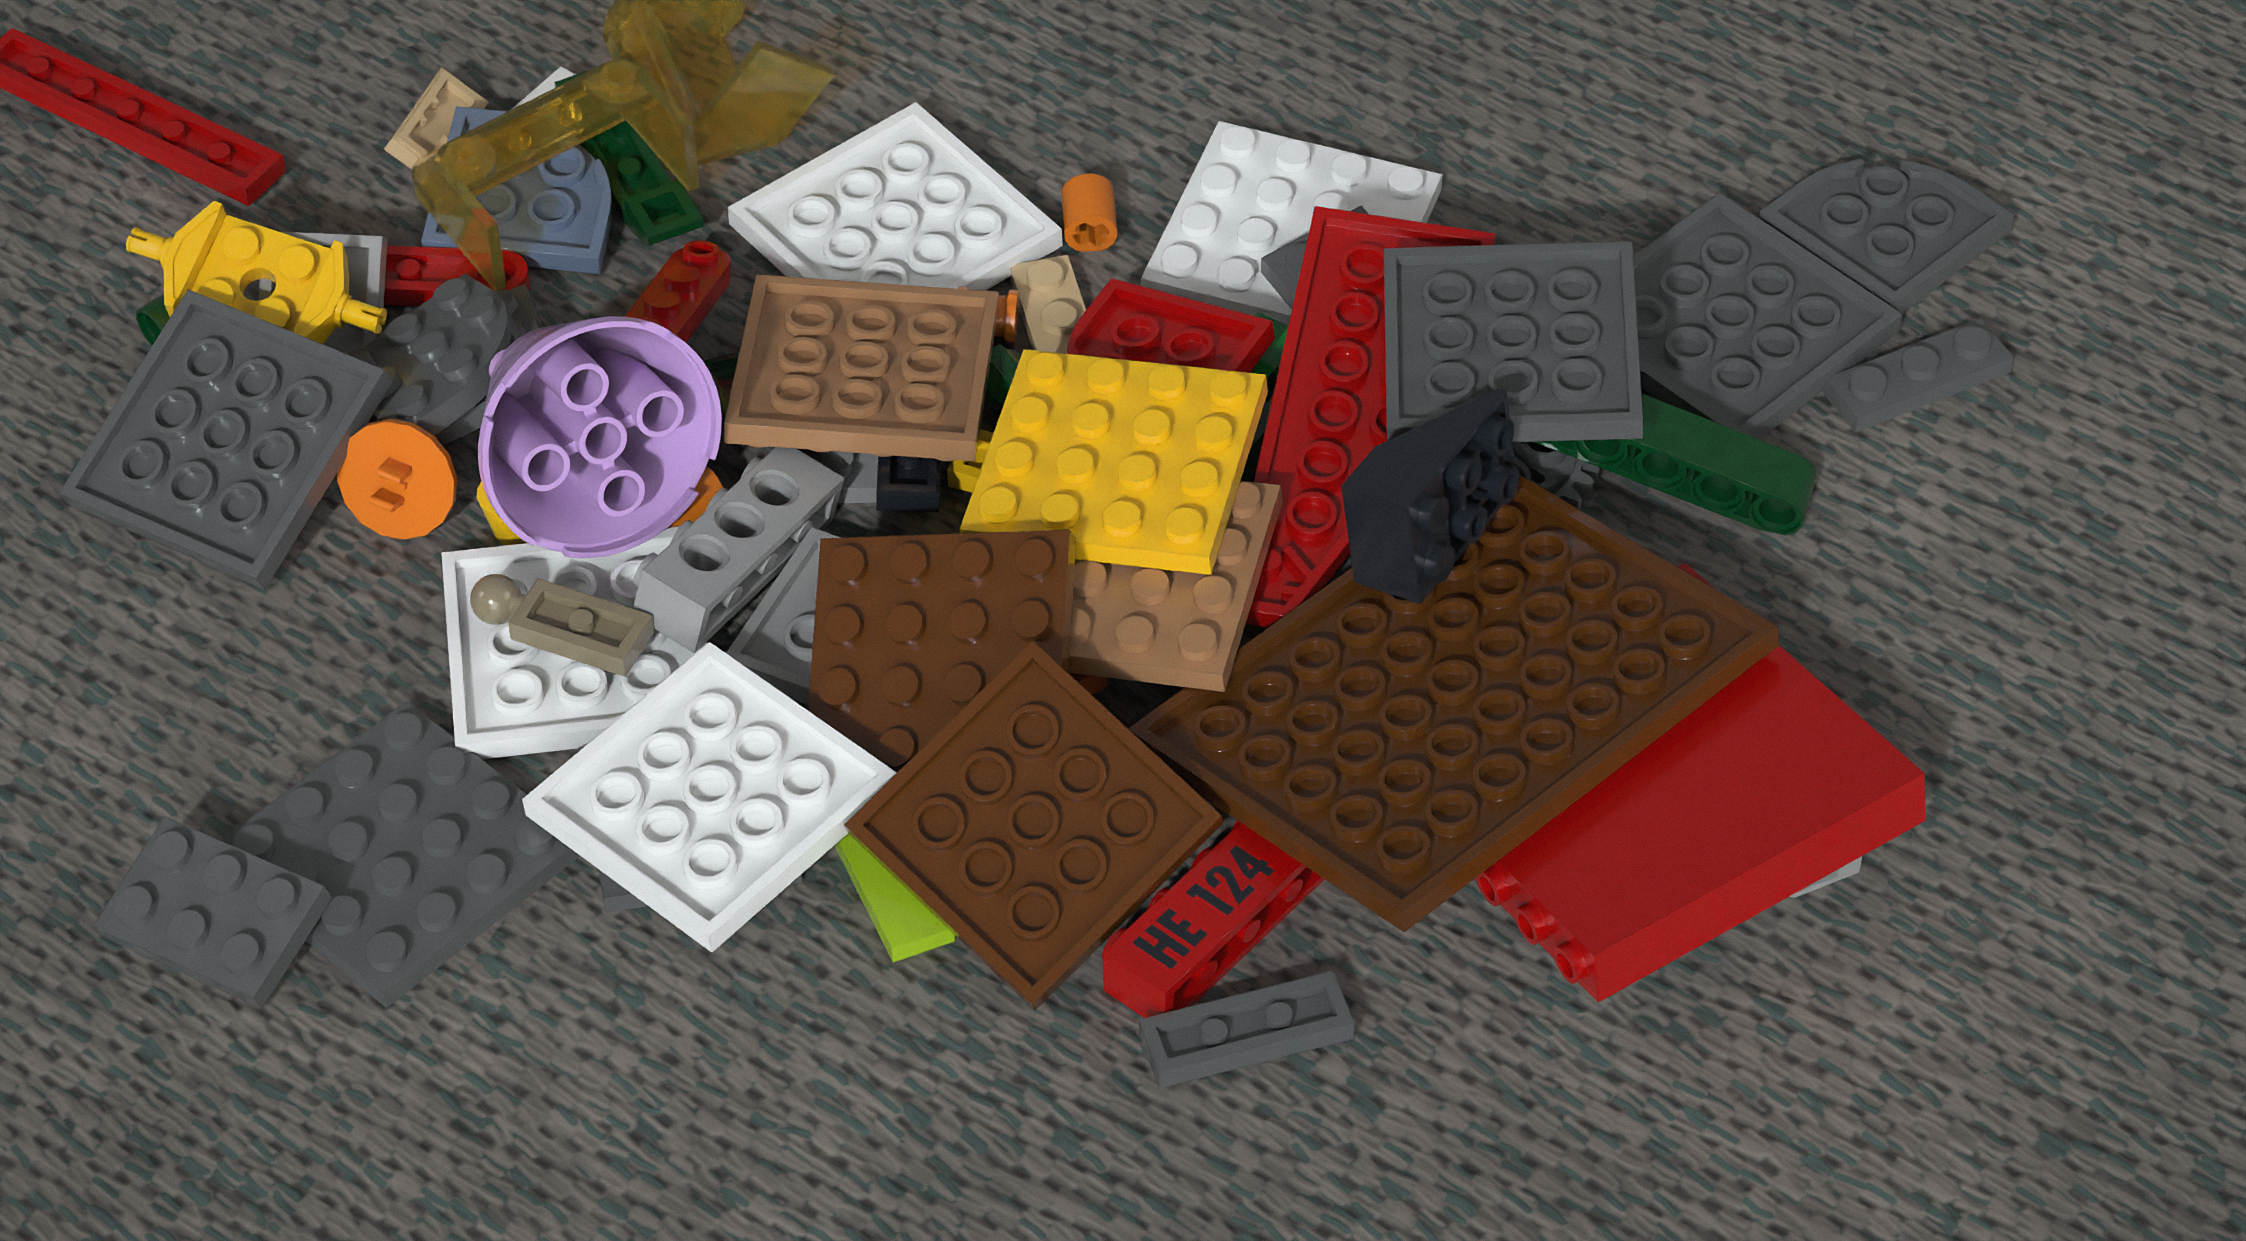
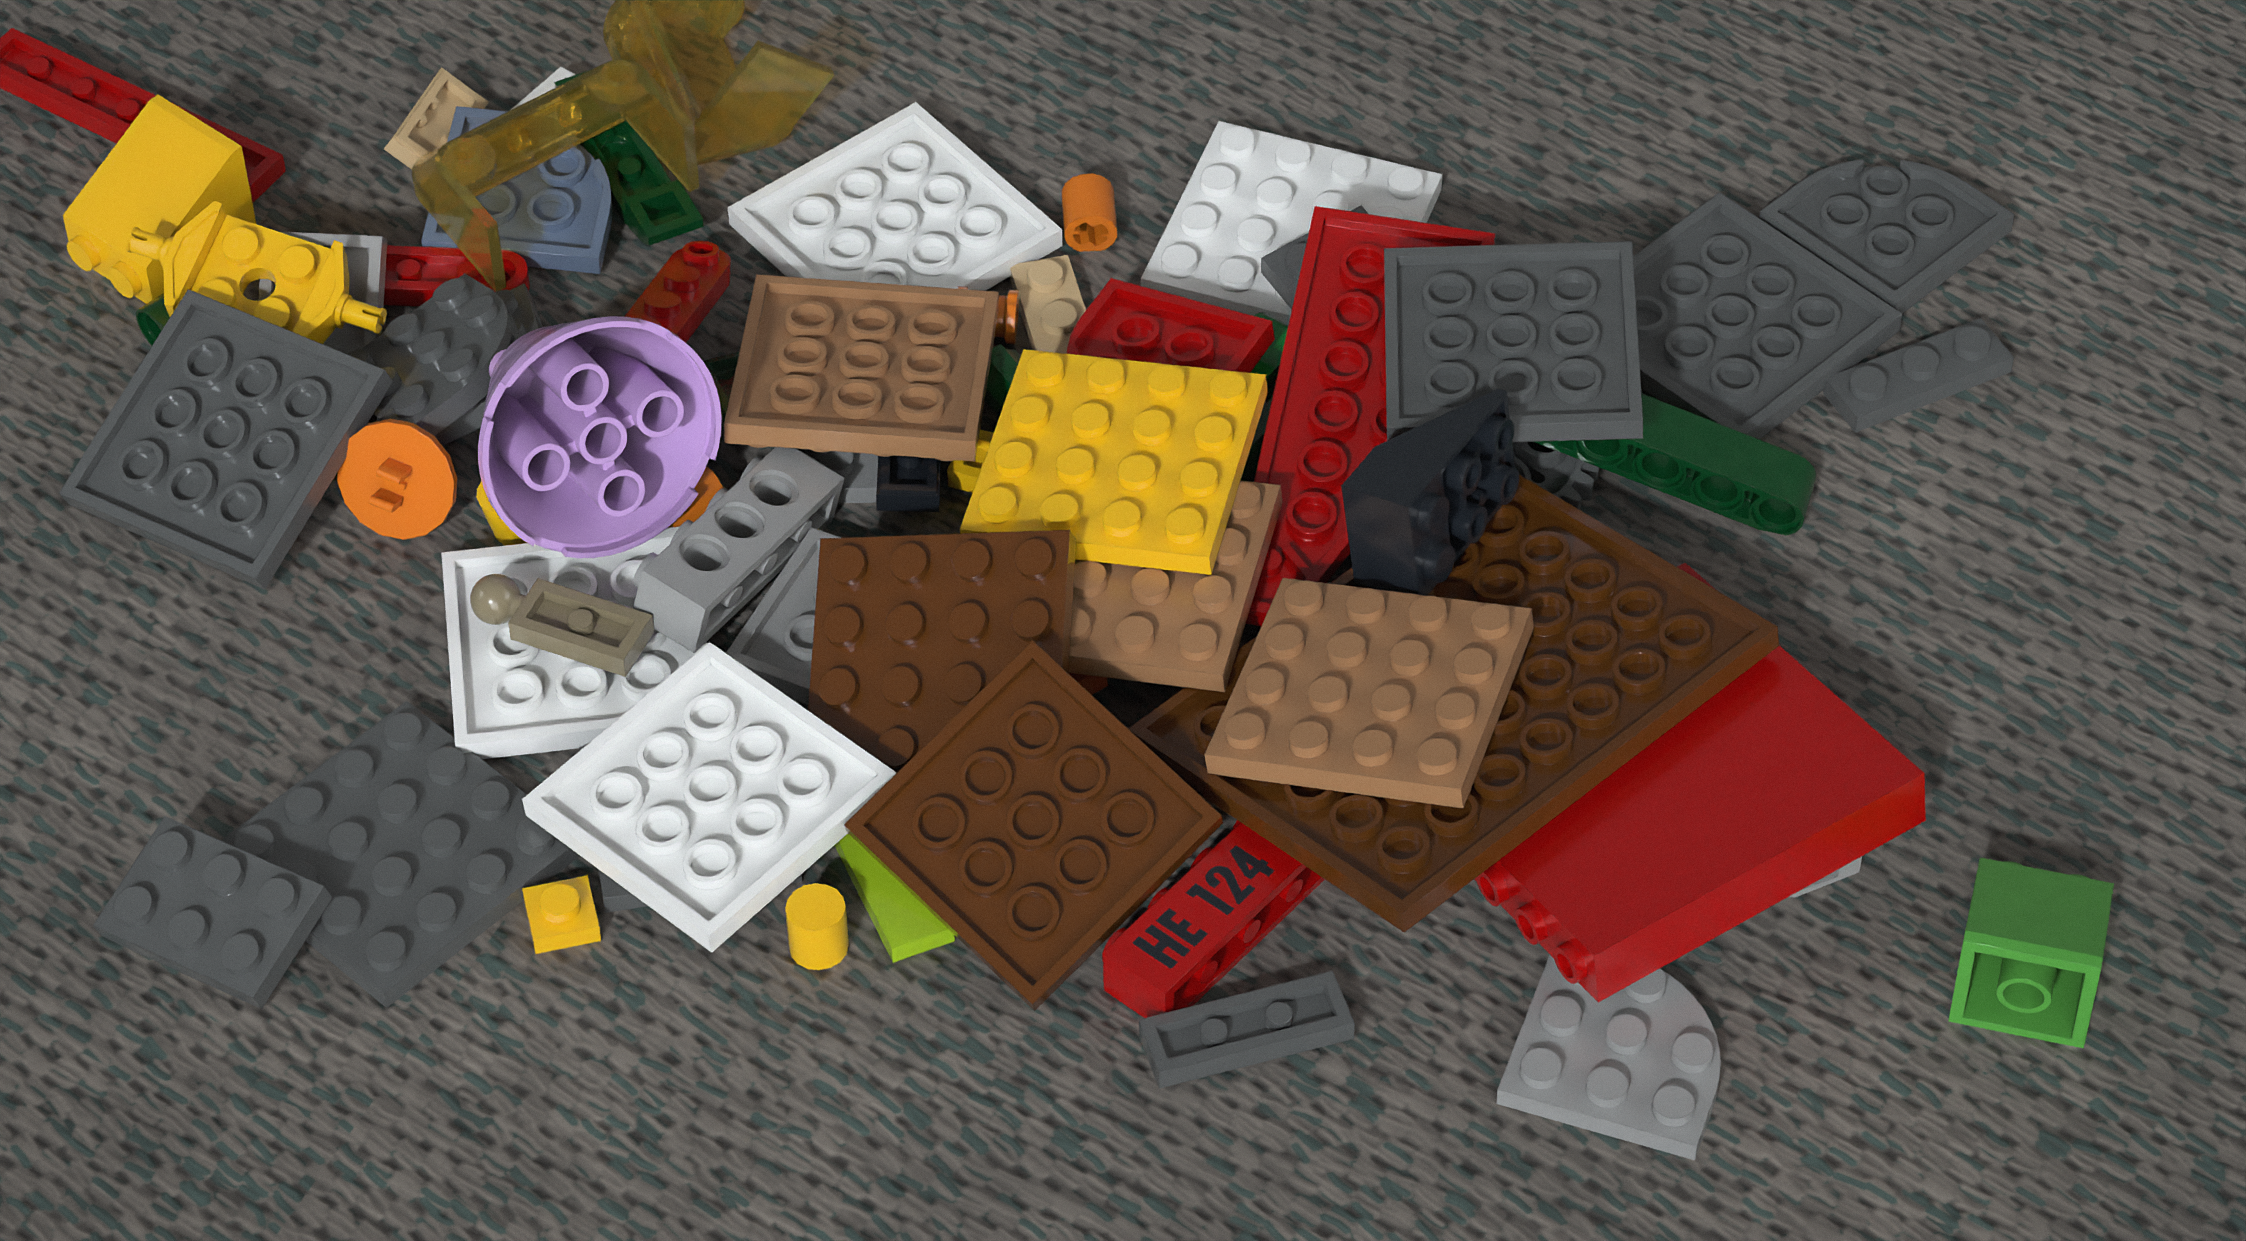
(156, 181): none -> yellow slope
(561, 914): none -> yellow plate
(817, 926): none -> yellow piece
(1371, 692): none -> medium nougat plate
(1619, 1067): none -> light grey plate
(2032, 952): none -> bright green slope

